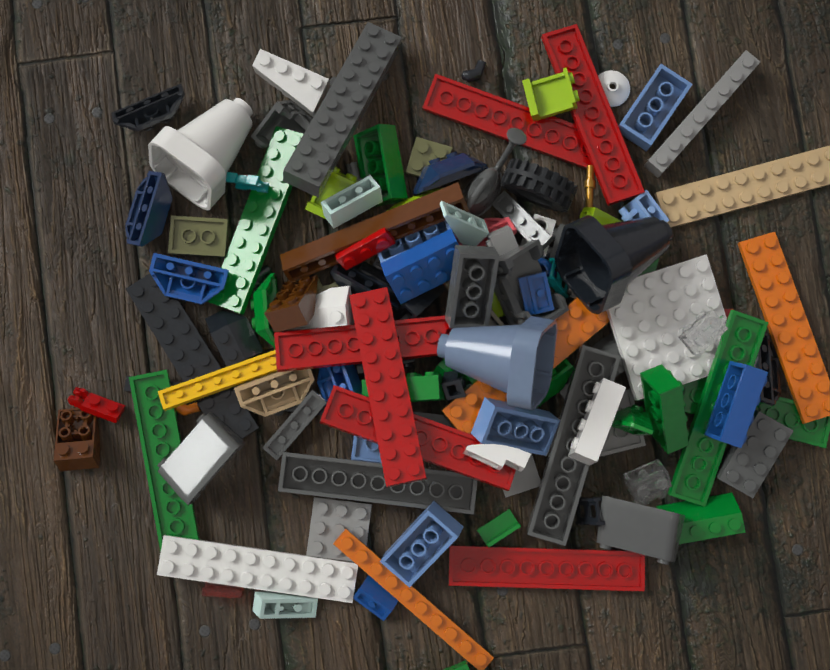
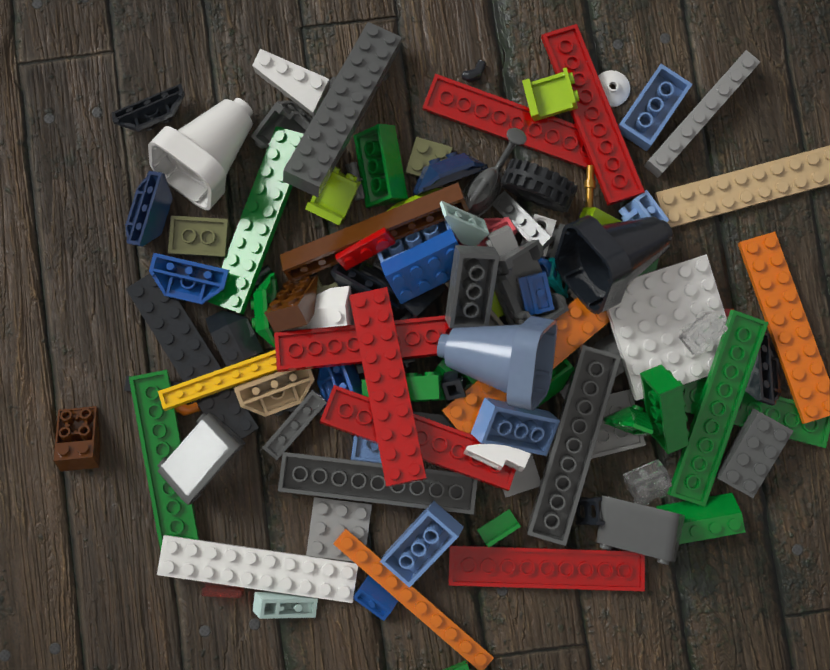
(96, 405): red hinge -> none
(243, 182): teal piece -> none
(352, 201): light aqua brick -> none
(597, 422): white wedge -> none
(736, 404): blue brick -> none

